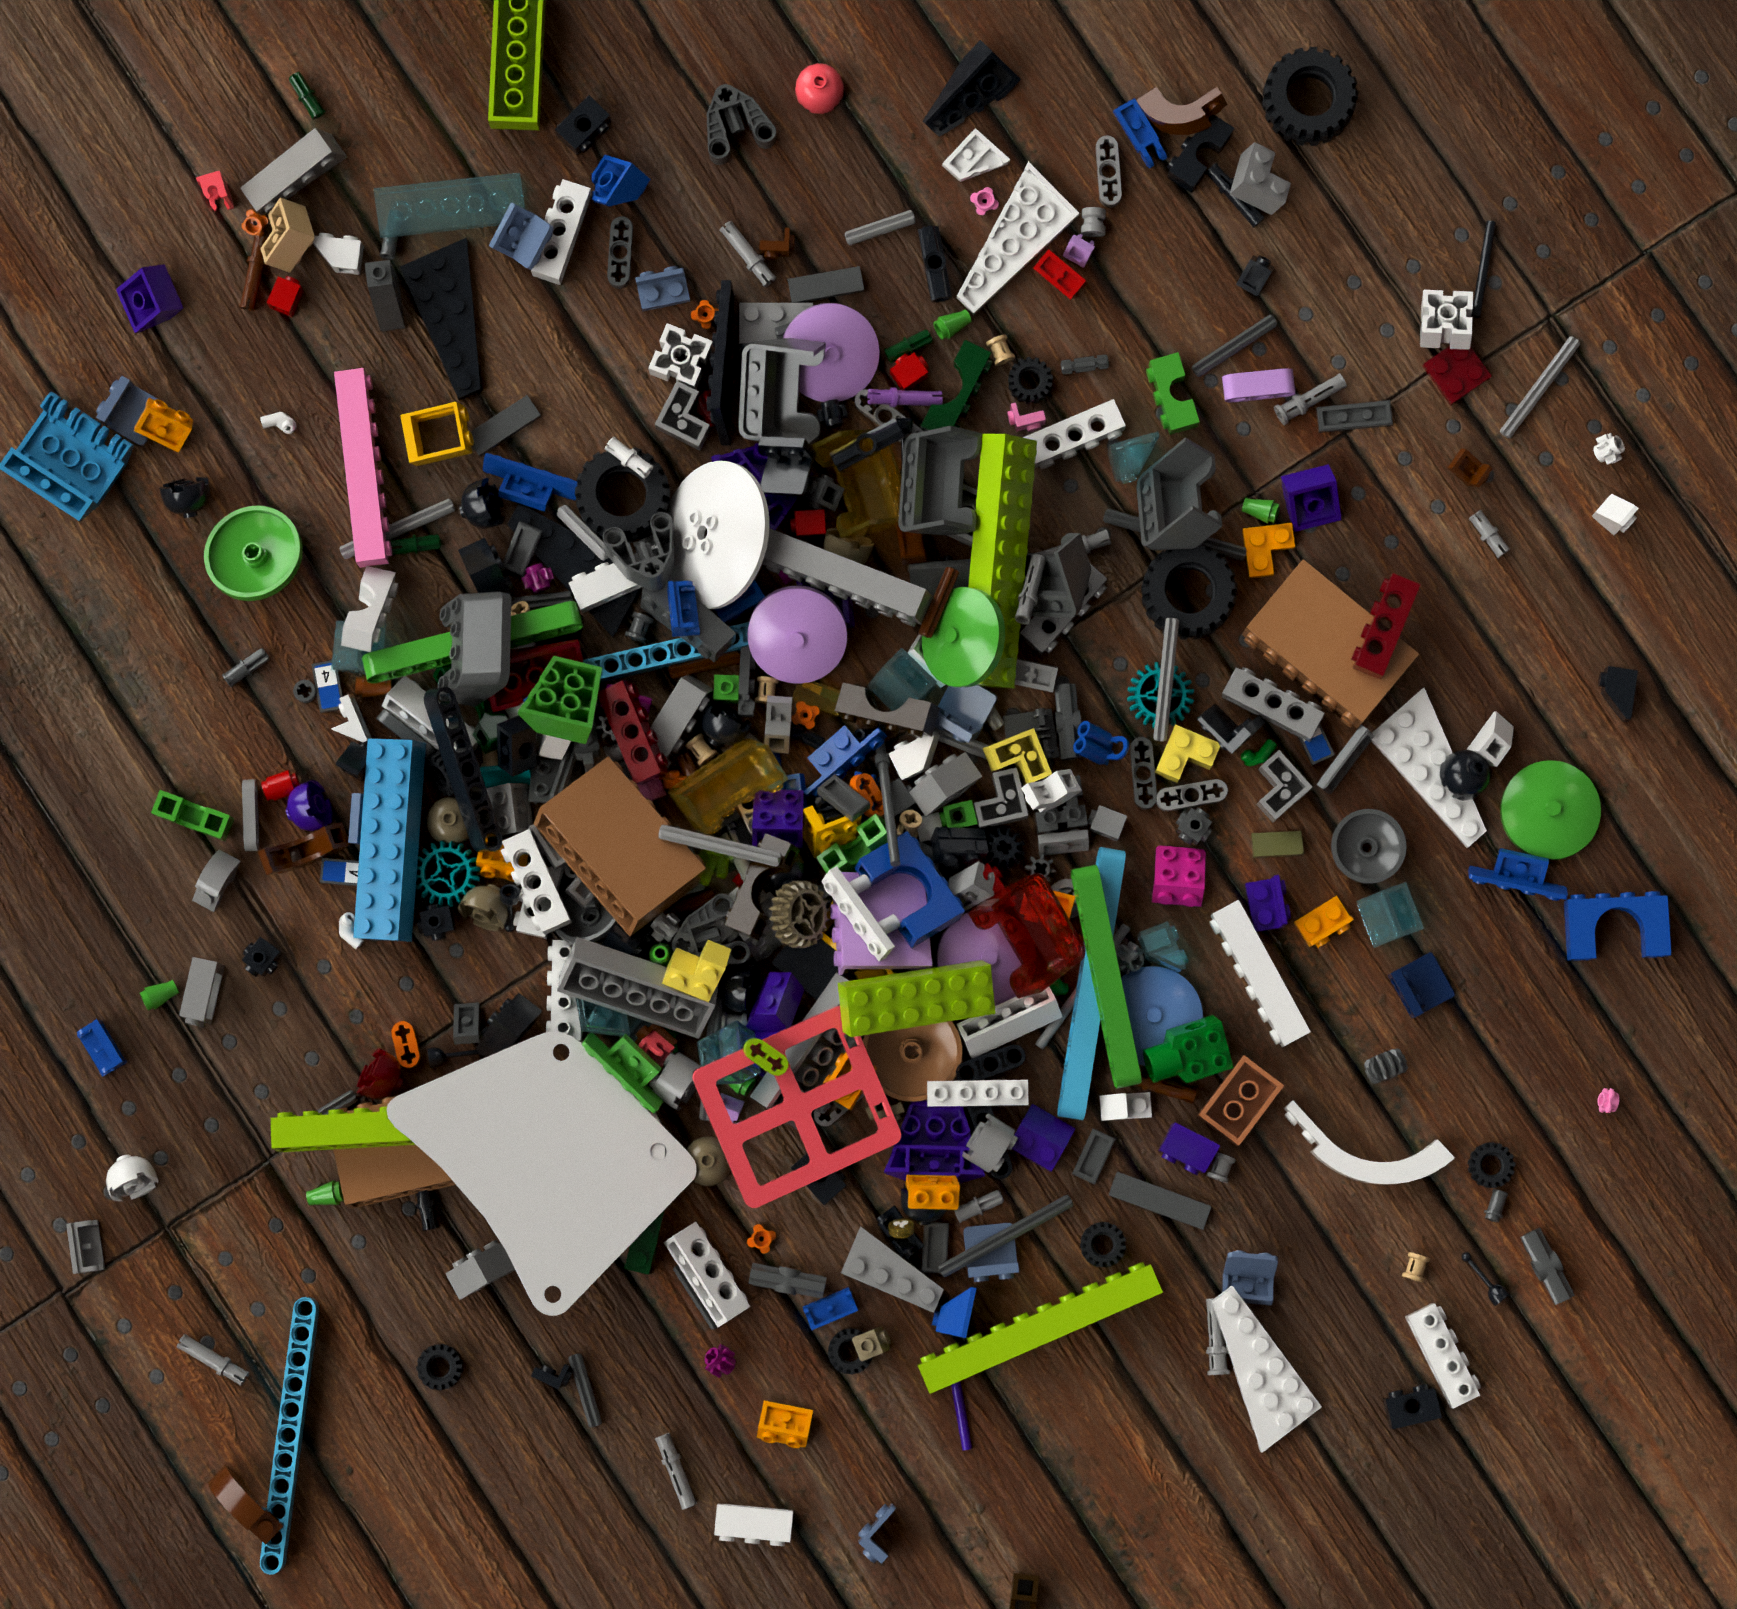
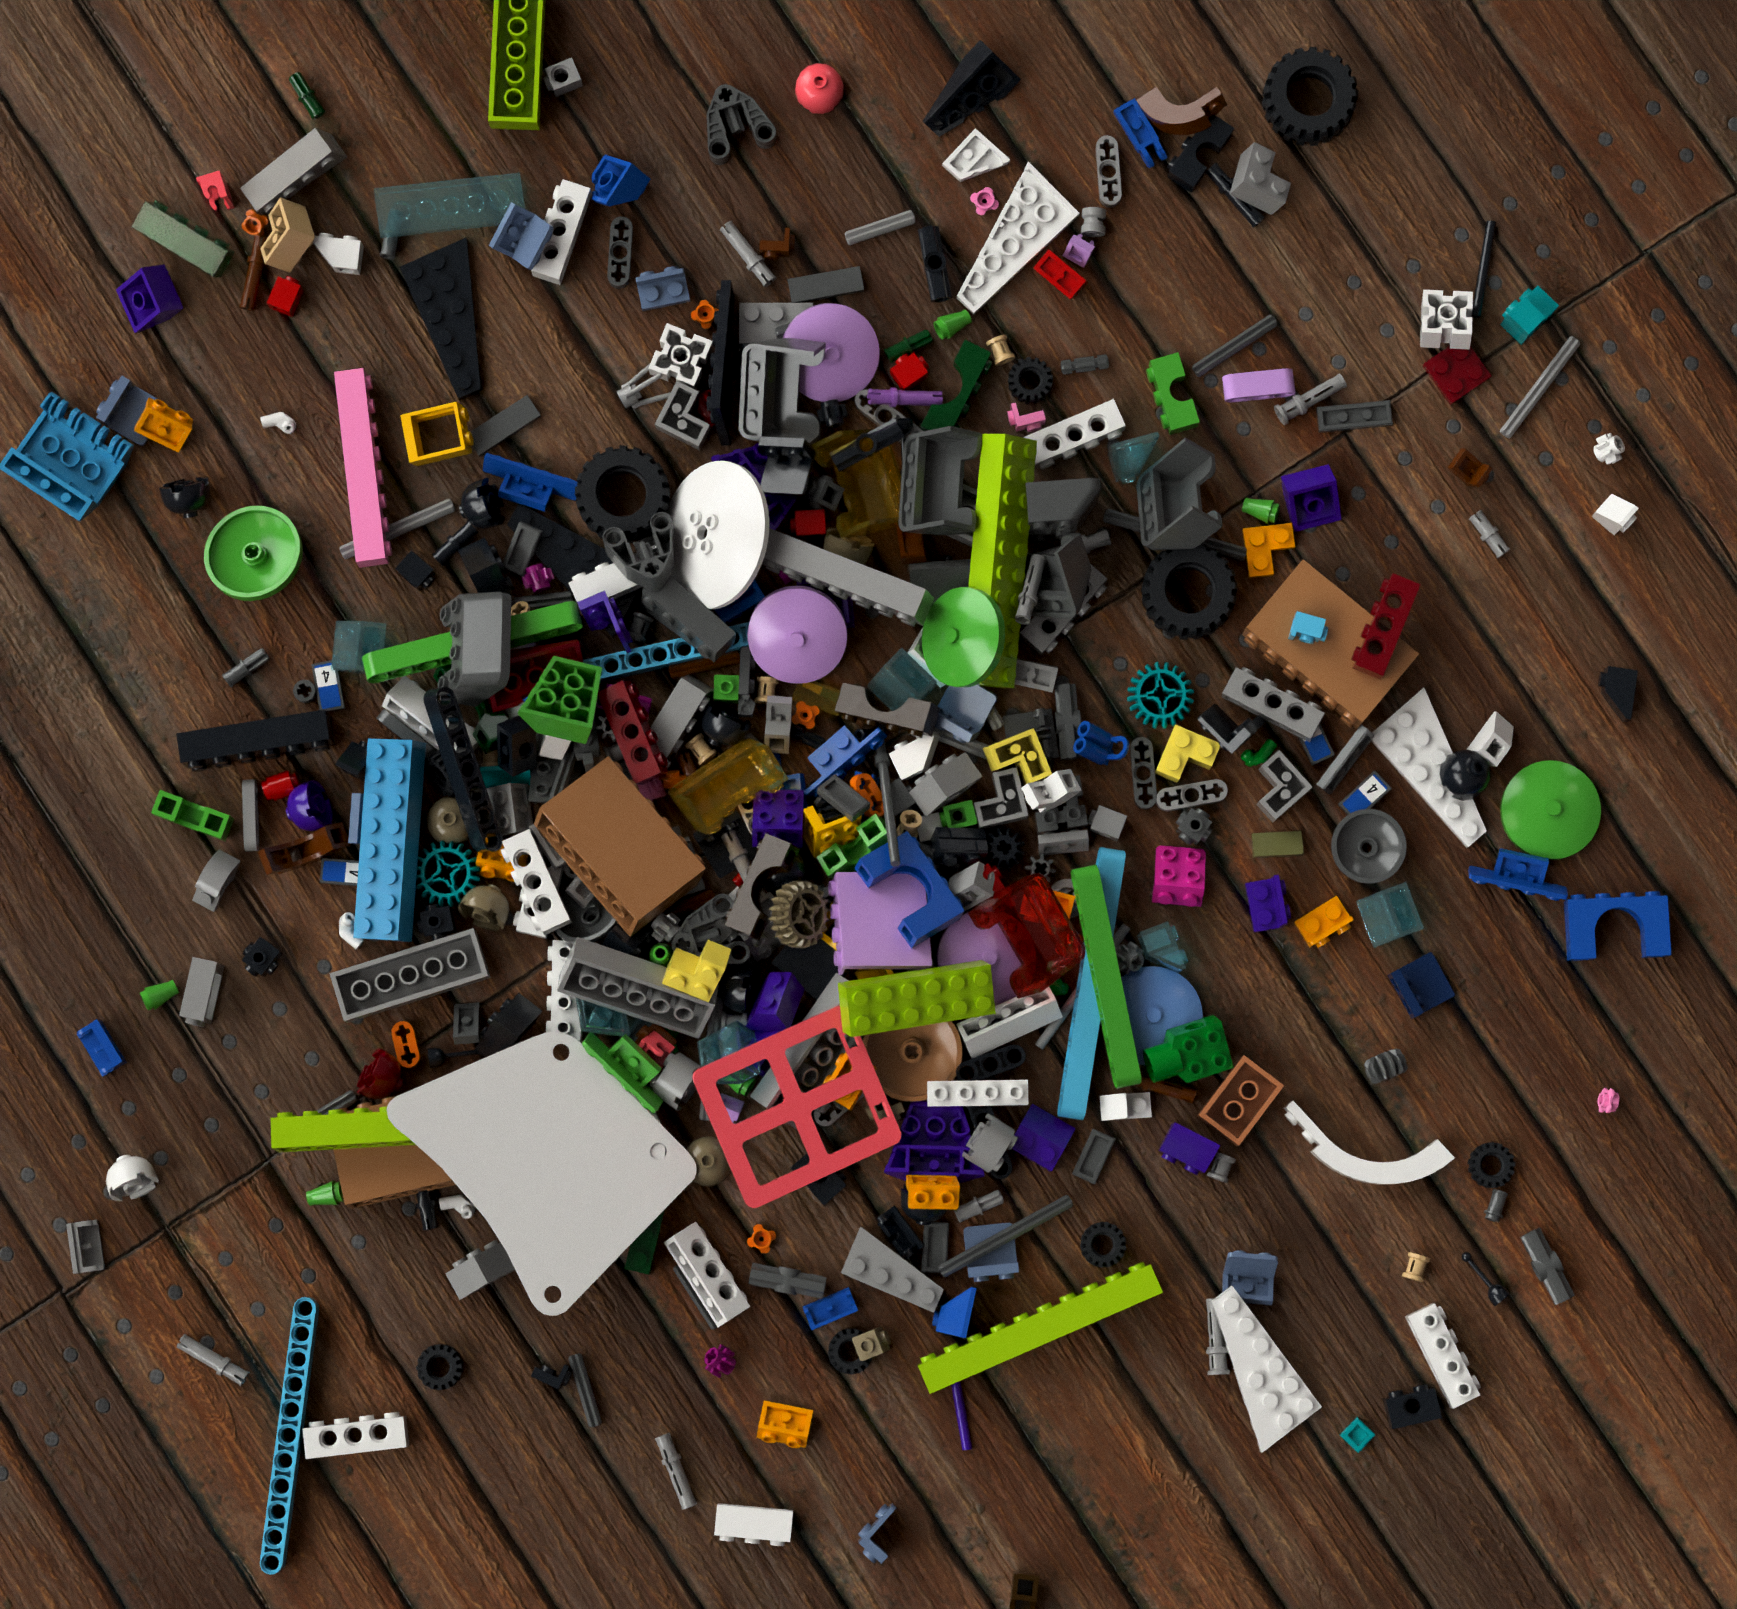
(183, 239): none -> clear green brick
(242, 1505): reddish brown arch -> none
(256, 739): none -> black brick
(317, 1447): none -> white brick
(356, 726): white slope -> none
(363, 626): white arch -> none
(367, 689): dark orange cone -> none
(385, 295): dark grey slope -> none
(410, 975): none -> light grey brick
(416, 544): dark green axle -> none
(416, 571): none -> black brick
(454, 543): none -> black pin
(459, 1203): none -> white arm
(509, 900): black hinge -> none
(565, 67): none -> light grey brick
(582, 531): light grey axle -> none
(586, 112): black brick -> none
(600, 612): none -> dark purple bracket
(628, 457): white pin -> none
(630, 393): none -> light grey plant
(683, 608): blue hinge -> none
(714, 860): clear neon green rock -> none
(720, 845): light grey axle -> none
(762, 1061): lime beam -> none
(863, 922): white plate -> none
(901, 1228): clear yellow tile -> none
(938, 602): reddish brown axle -> none
(1059, 506): none -> dark grey windscreen
(1159, 1200): dark grey tile -> none
(1166, 679): light grey axle -> none
(1255, 274): black bracket -> none
(1260, 974): white brick -> none
(1308, 628): none -> medium azure brick
(1357, 1434): none -> teal tile
(1365, 794): none -> tile
(1526, 316): none -> teal brick

